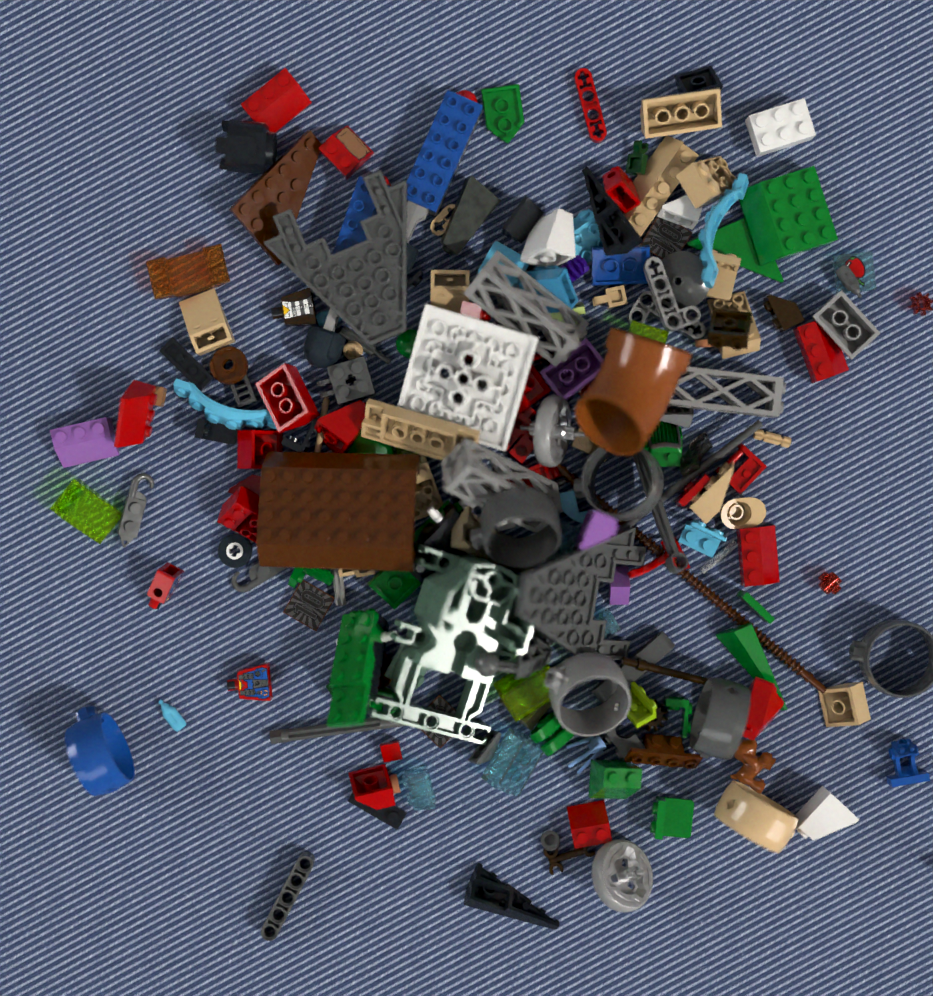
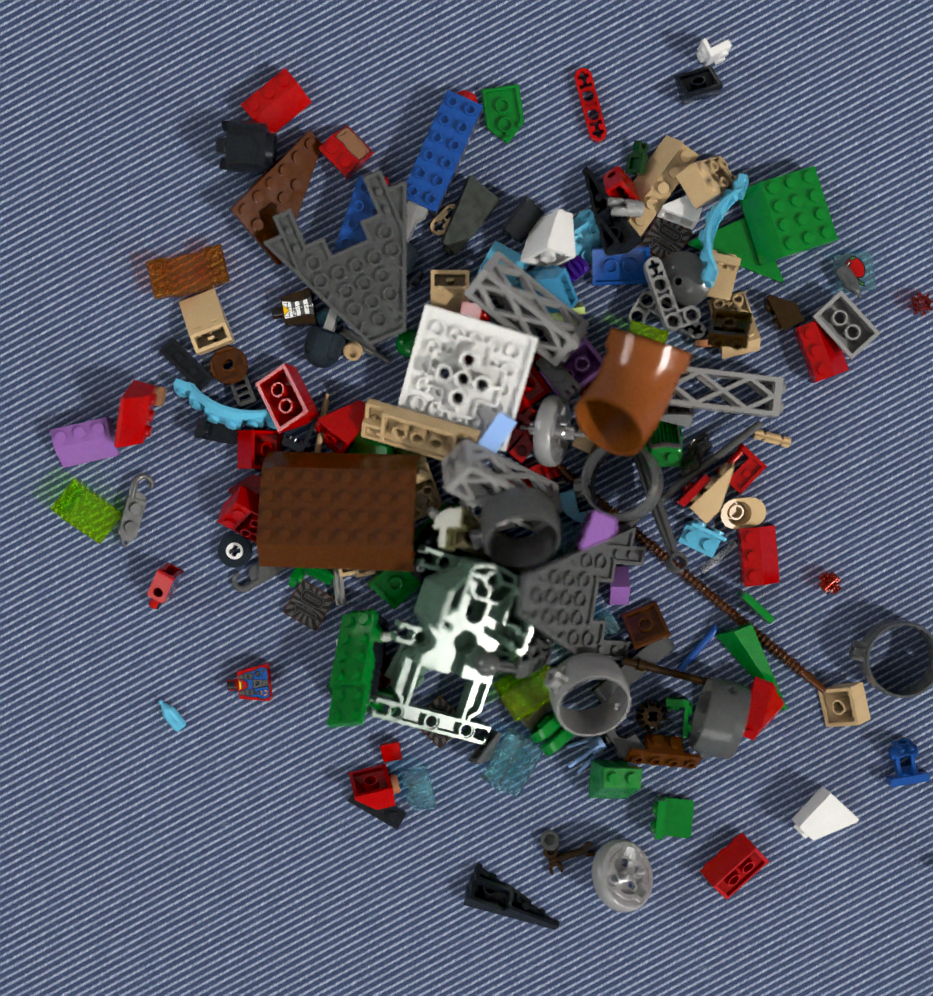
(99, 752): blue cylinder -> none
(283, 903): dark grey beam -> none
(323, 730): dark grey piece -> none
(340, 373): dark grey hinge -> none
(450, 522): none -> olive brick
(497, 432): none -> light blue slope
(558, 377): none -> dark grey hinge
(589, 824): red slope -> none
(613, 297): tan plate -> none
(626, 207): none -> light grey hinge
(636, 572): red piece -> none
(641, 707): lime bracket -> none
(645, 625): none -> reddish brown tile
(681, 113): tan slope -> none
(698, 648): none -> blue bar
(712, 55): none -> white bracket
(734, 866): none -> red slope
(752, 764): dark orange animal -> none
(756, 817): tan cylinder -> none
(780, 127): white brick -> none

